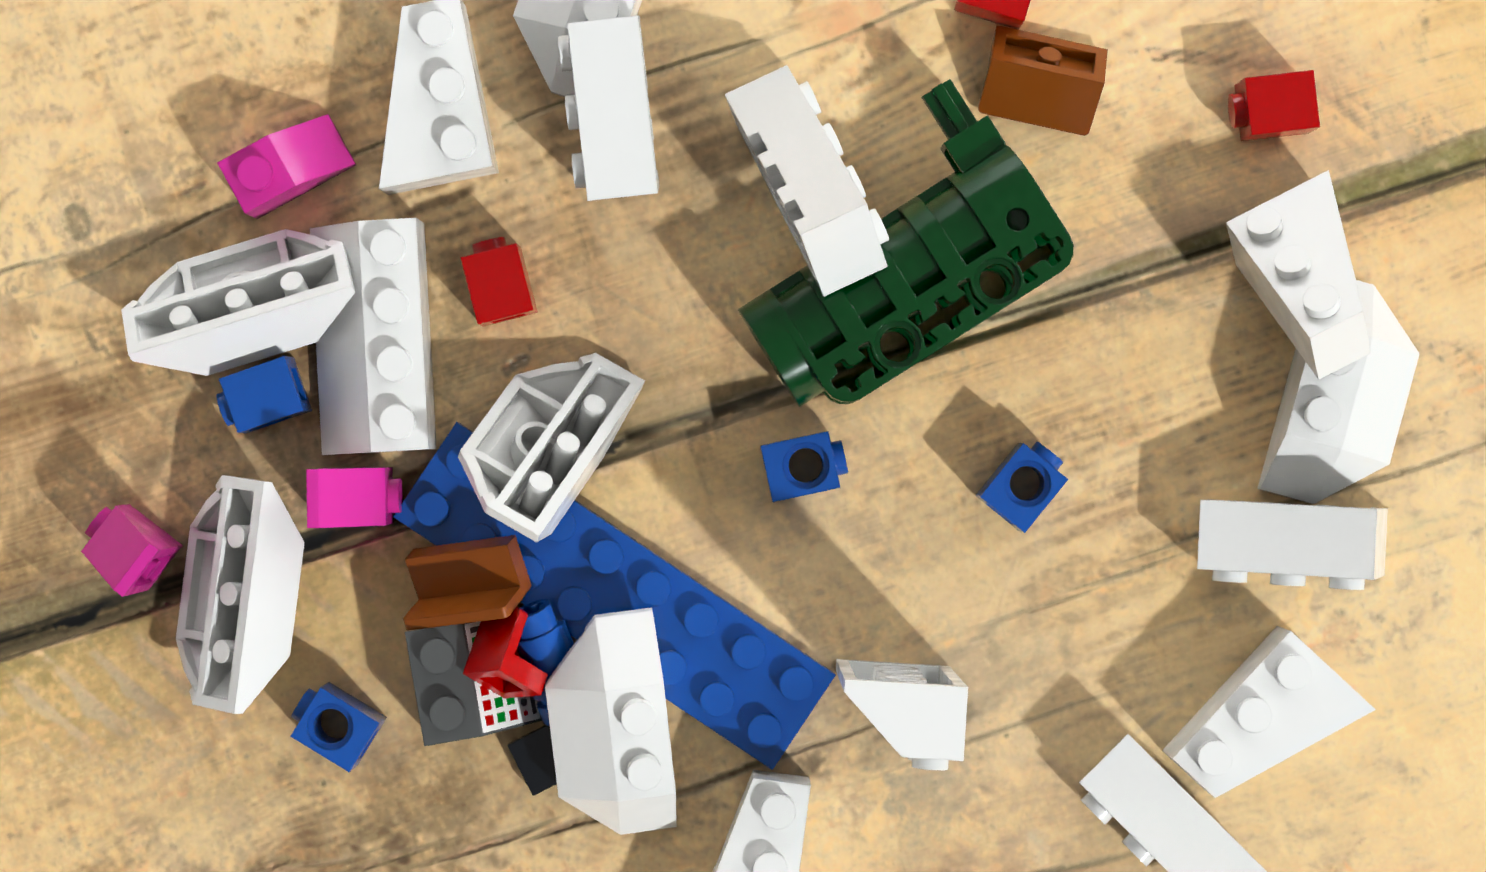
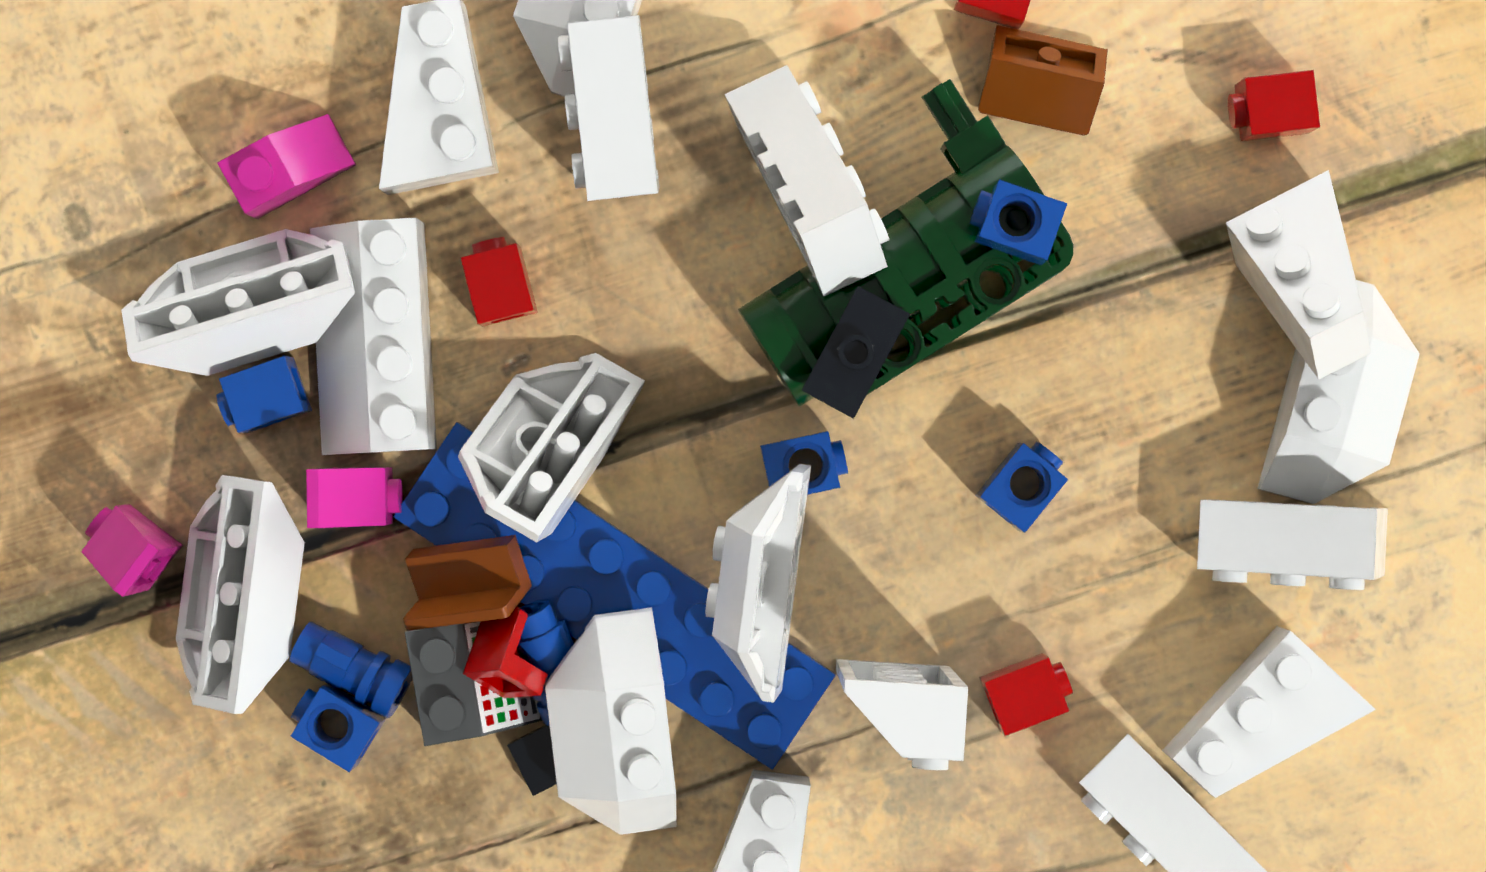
(352, 668): none -> blue axle
(759, 581): none -> white wedge
(855, 352): none -> black plate
(1027, 693): none -> red brick
(1044, 217): none -> blue brick

